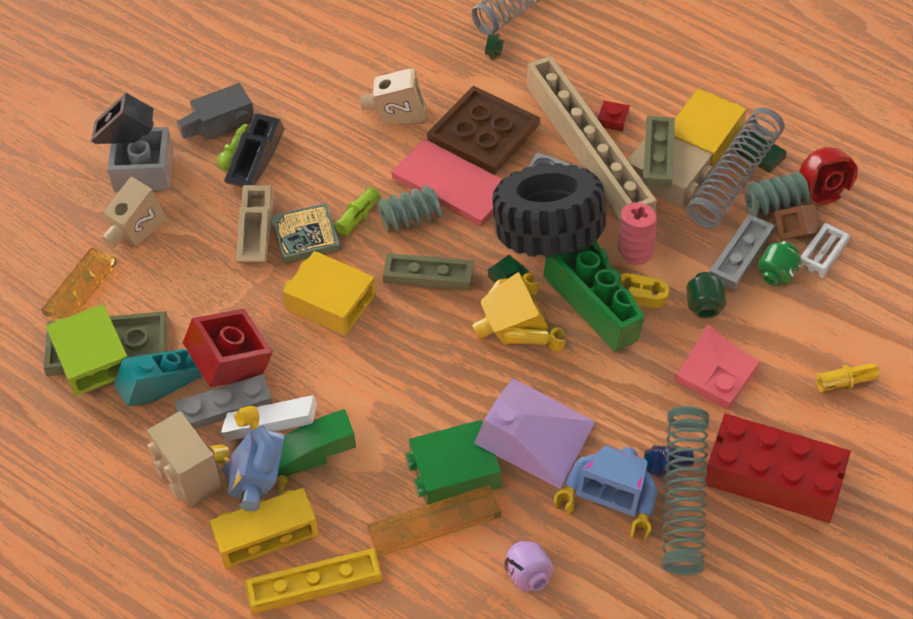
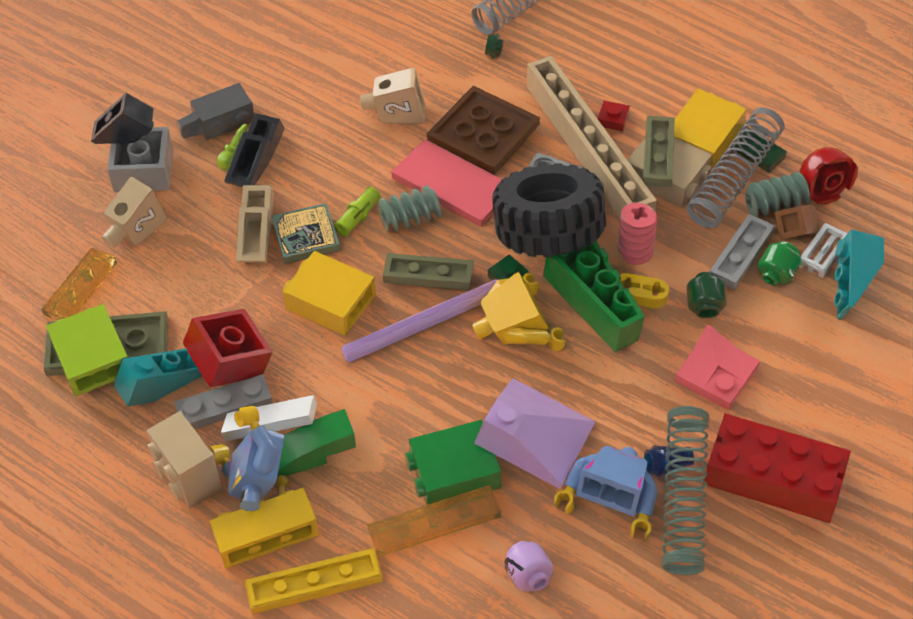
(415, 323): none -> lavender axle
(846, 377): yellow axle -> none
(858, 262): none -> teal slope

